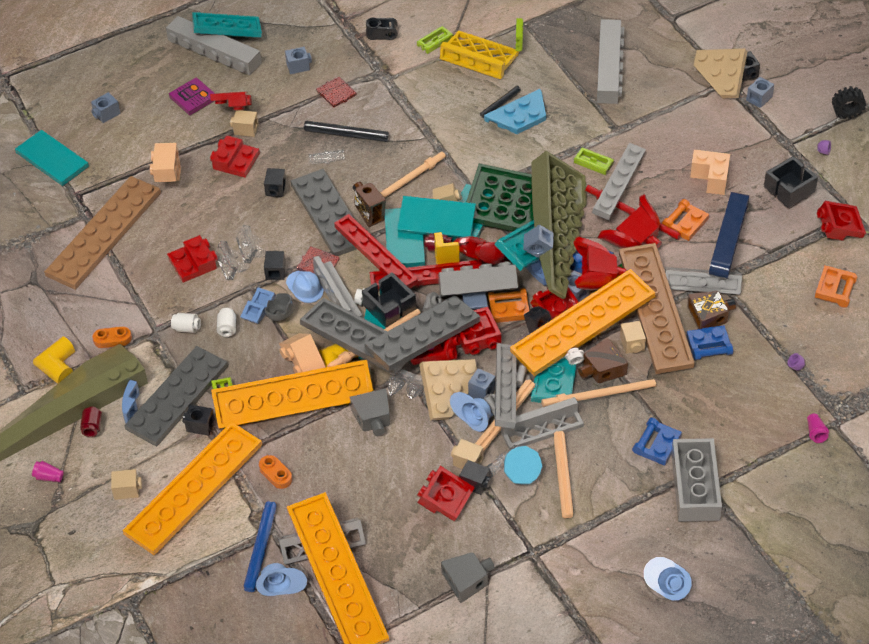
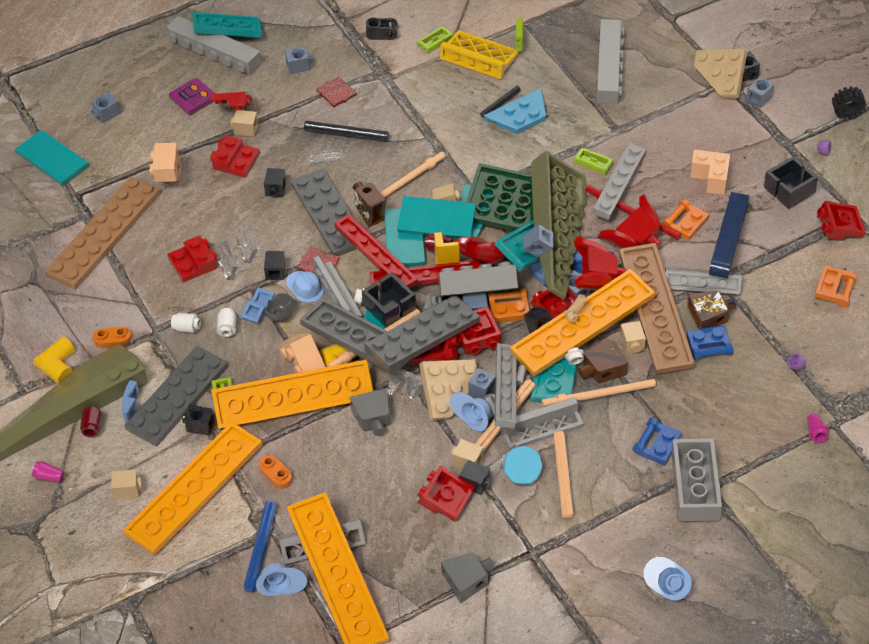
(573, 311): none -> tan arm

